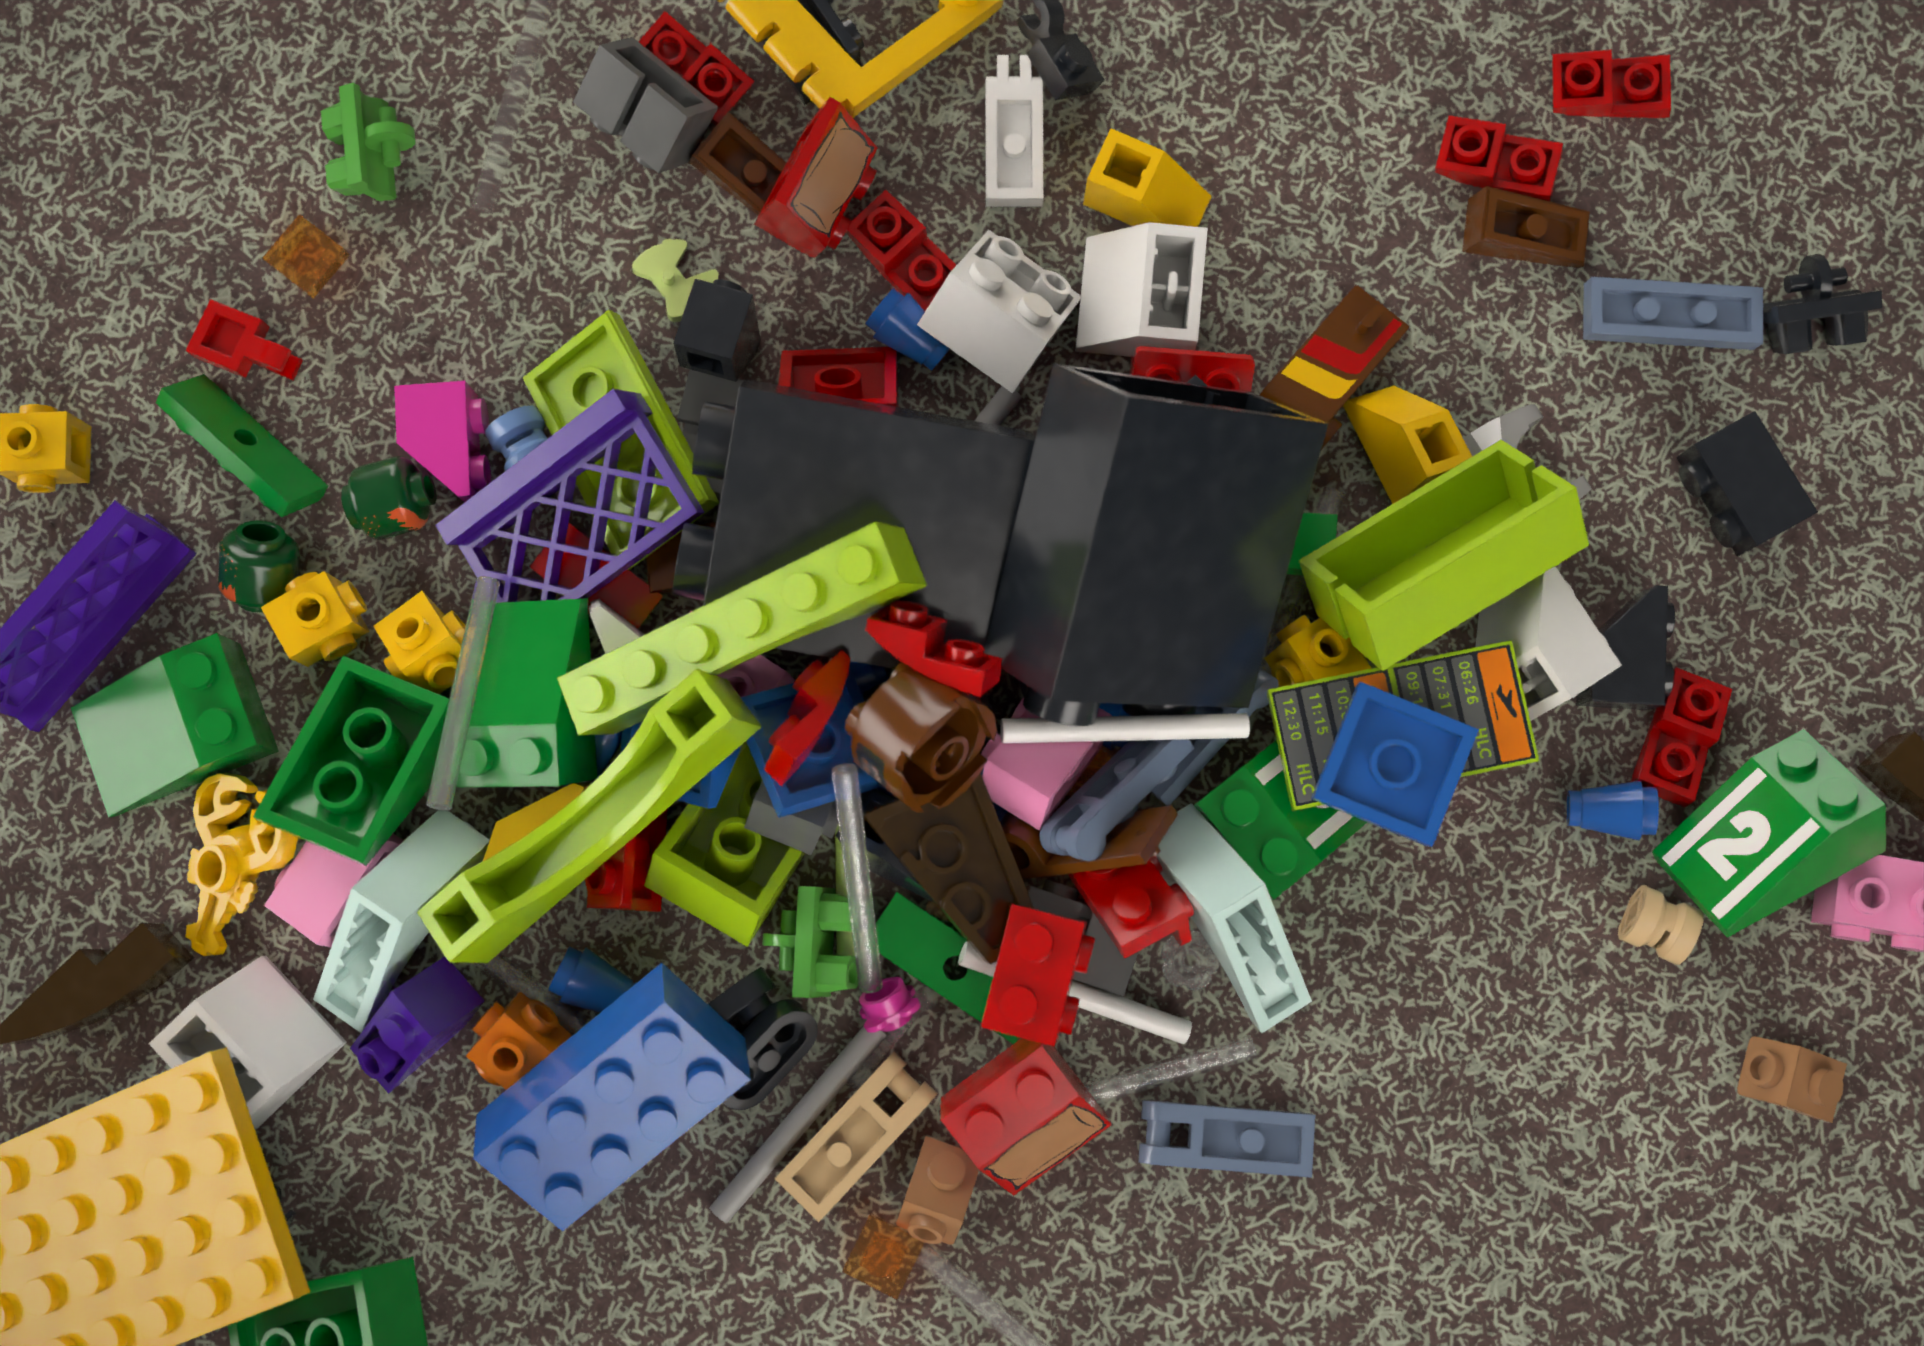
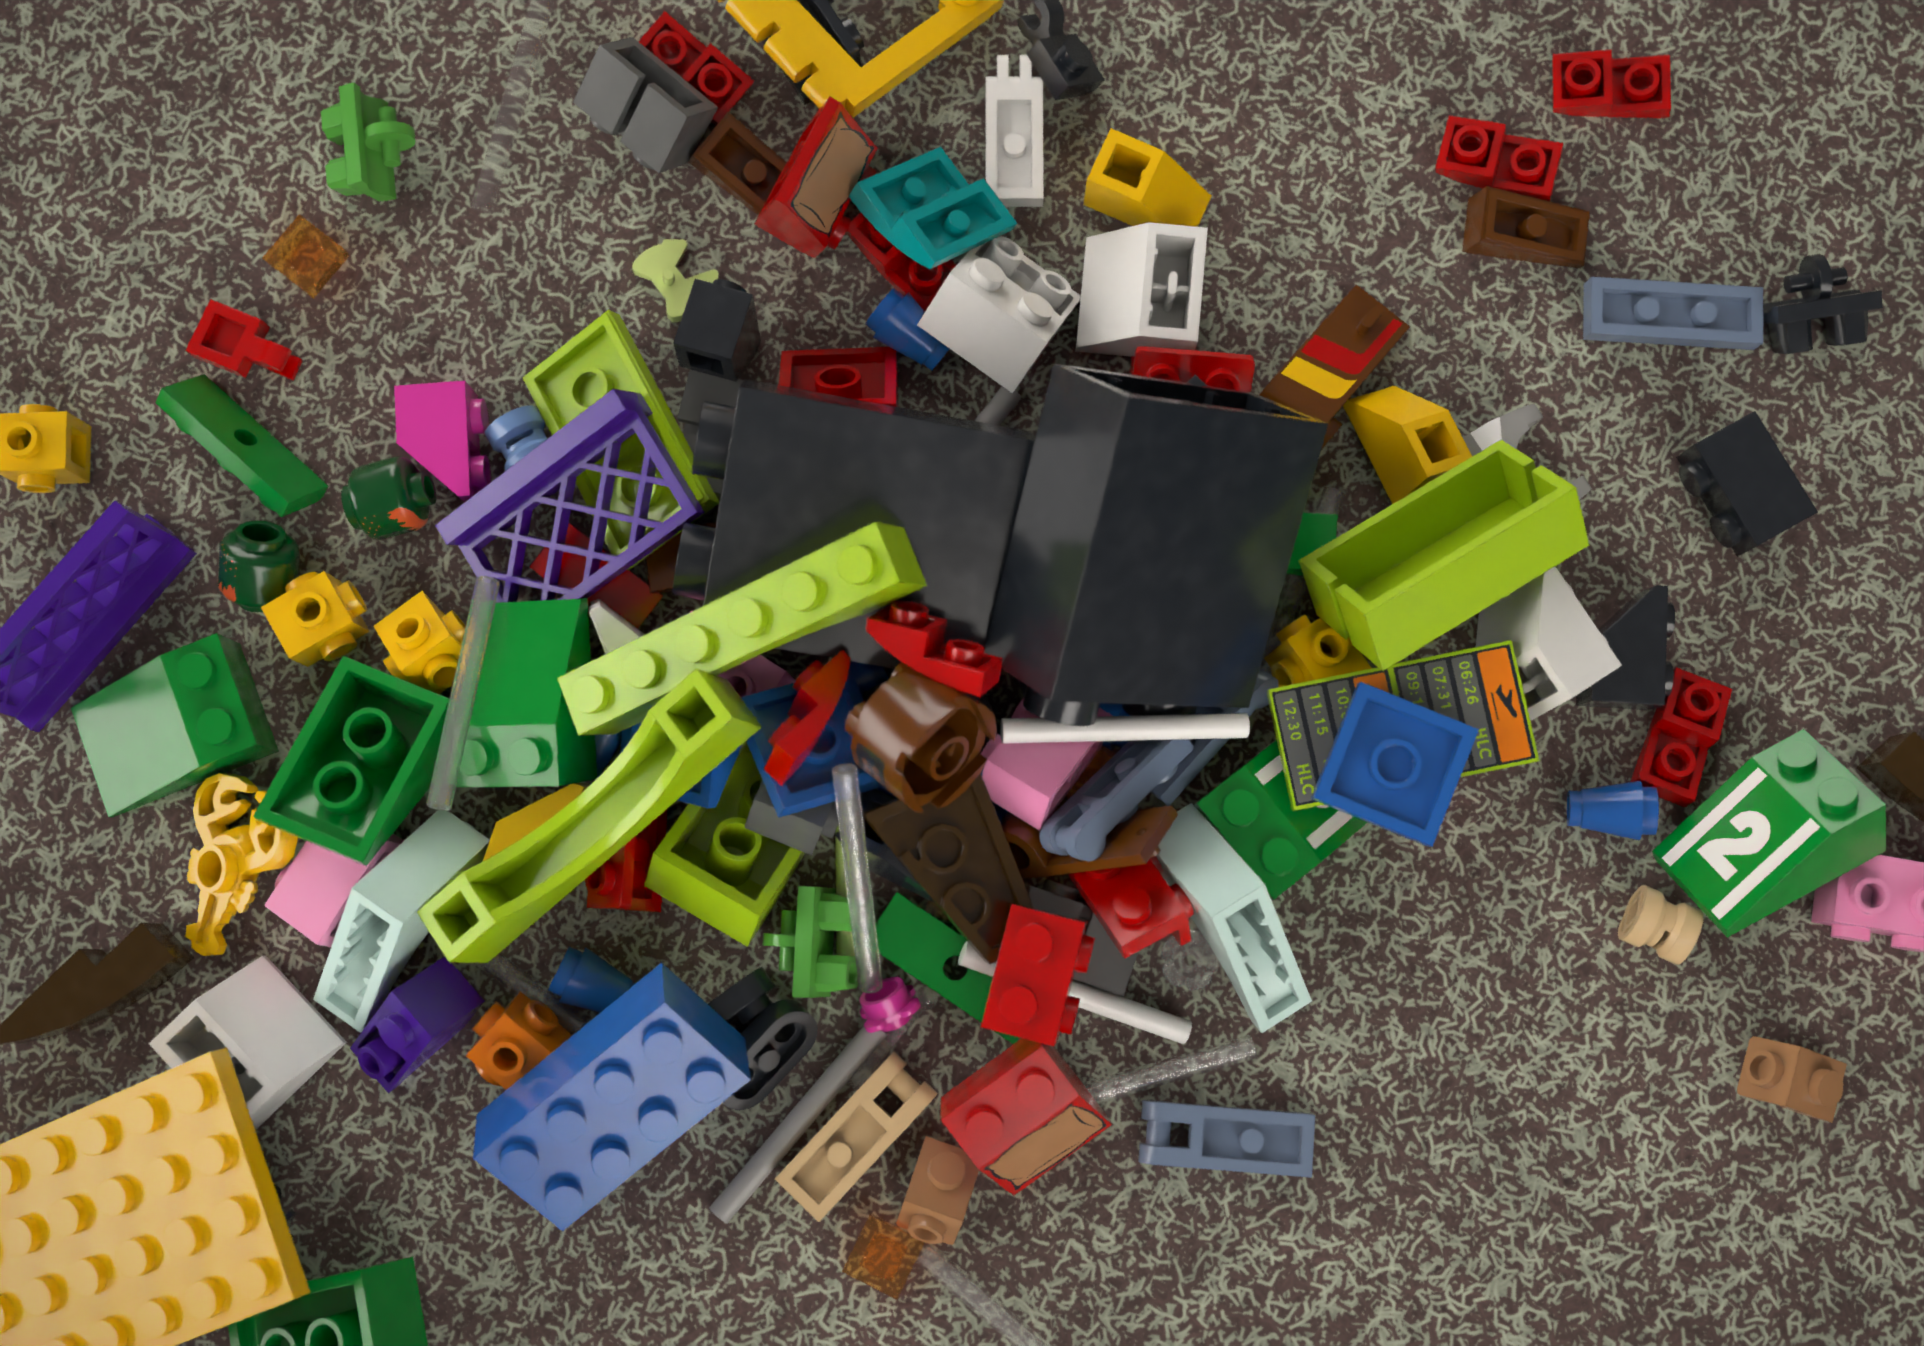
(931, 209): none -> teal slope

